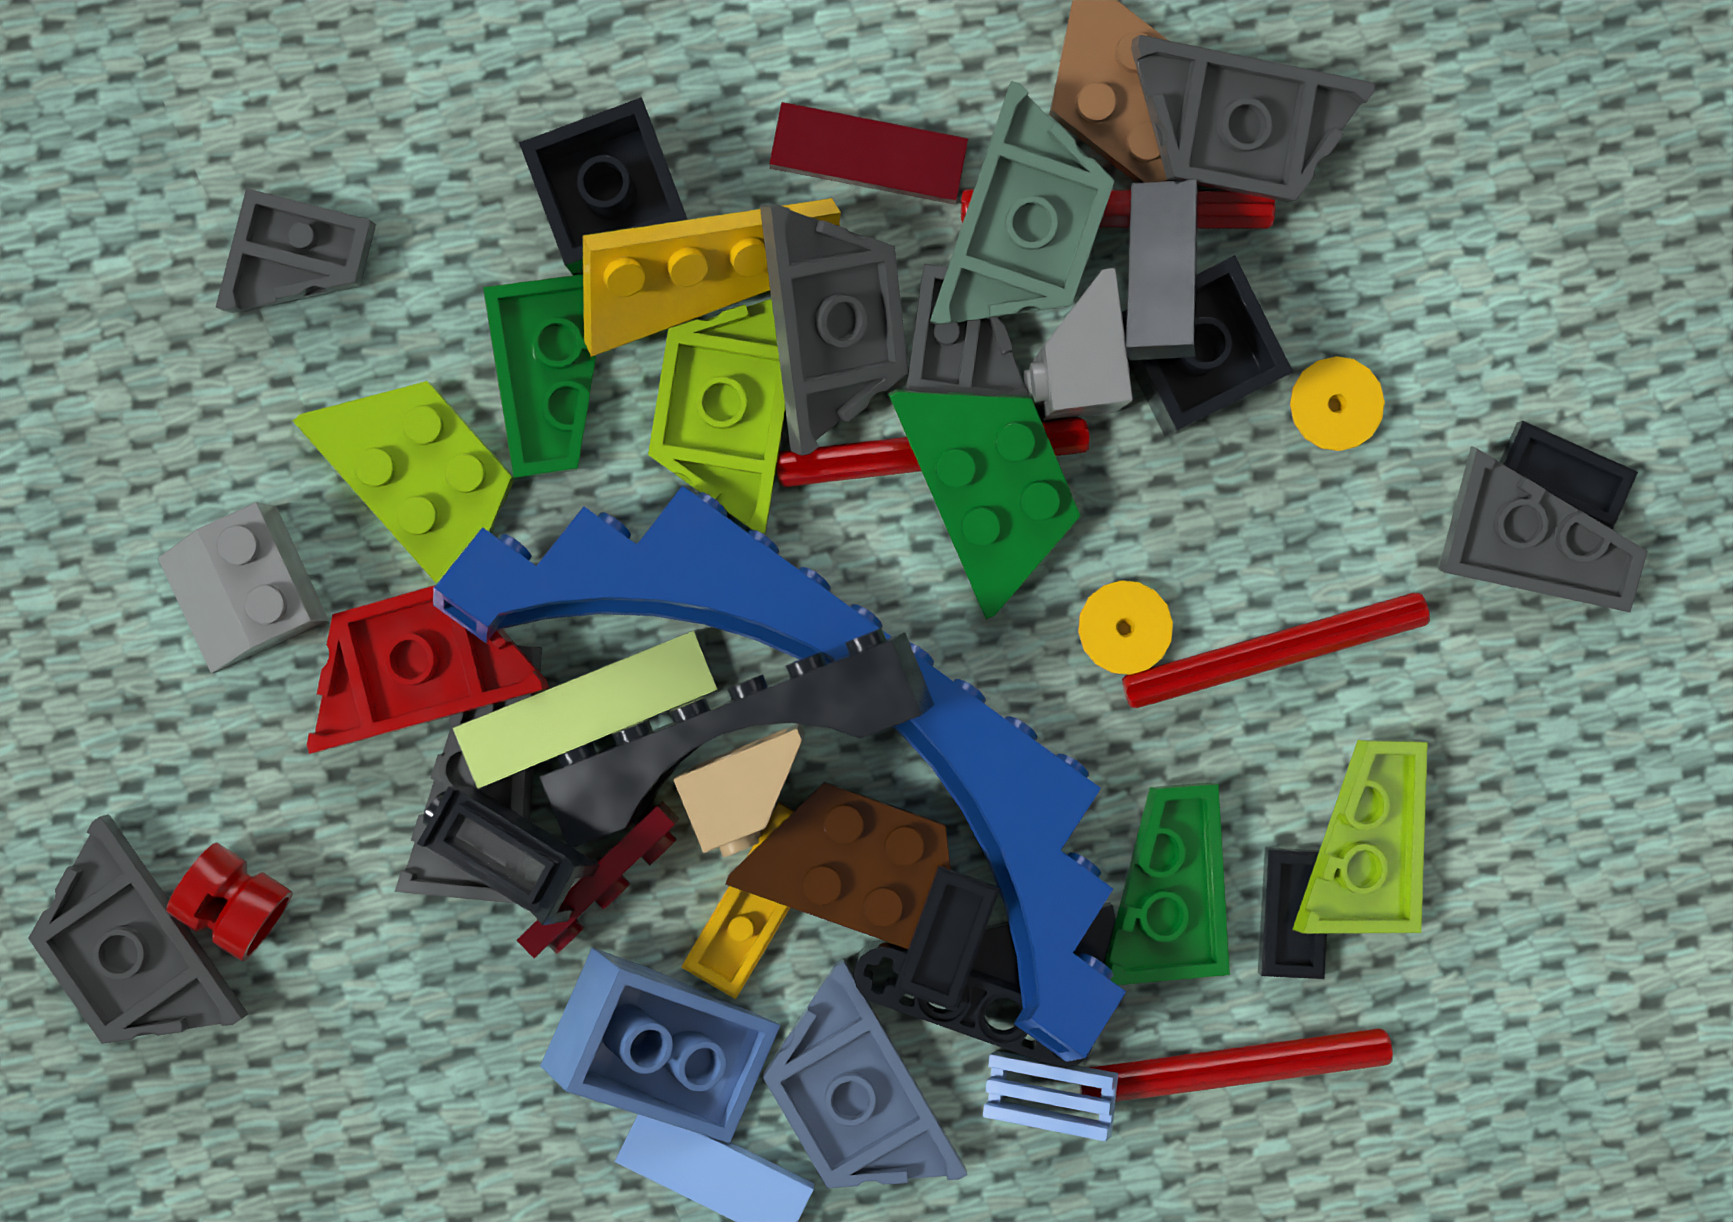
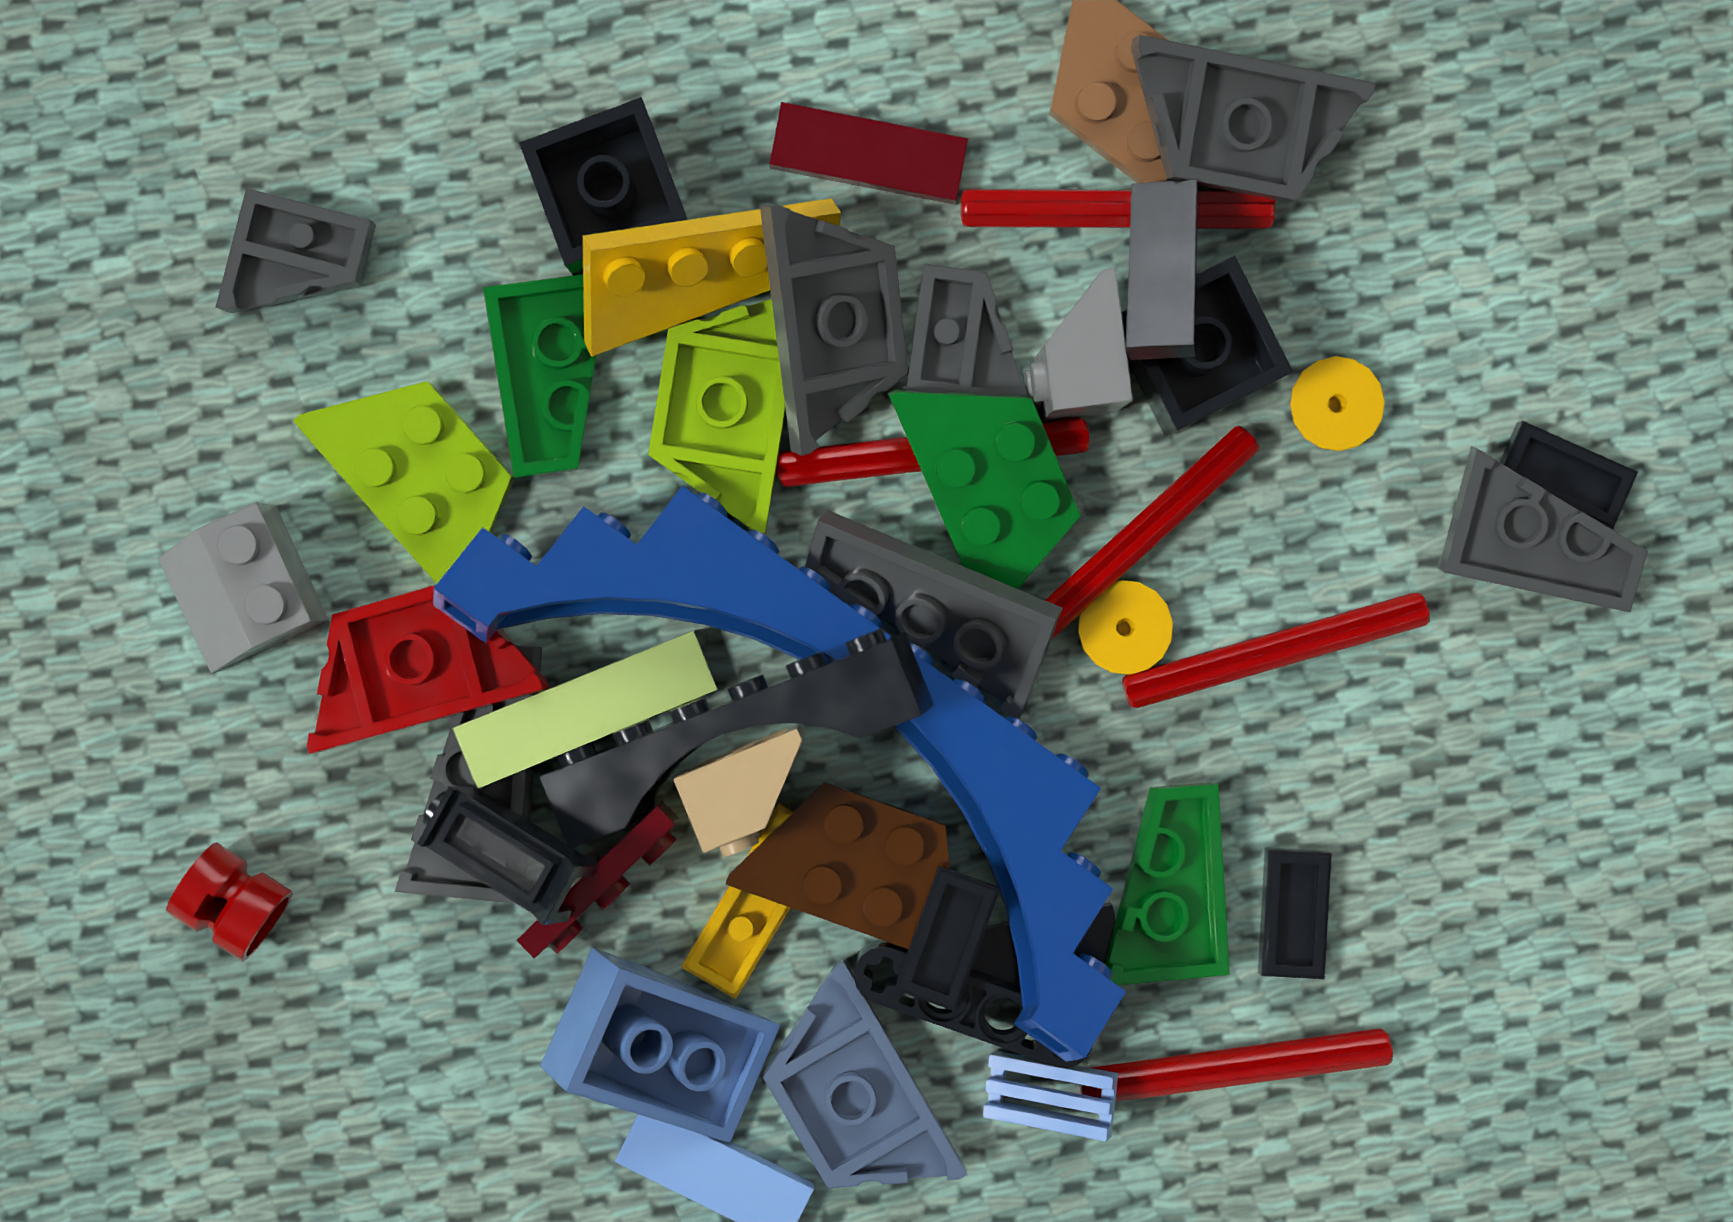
(122, 953): dark grey wing -> none
(961, 616): none -> dark grey wing
(1025, 220): sand green wing -> none
(1152, 524): none -> red axle
(1373, 846): lime wing -> none

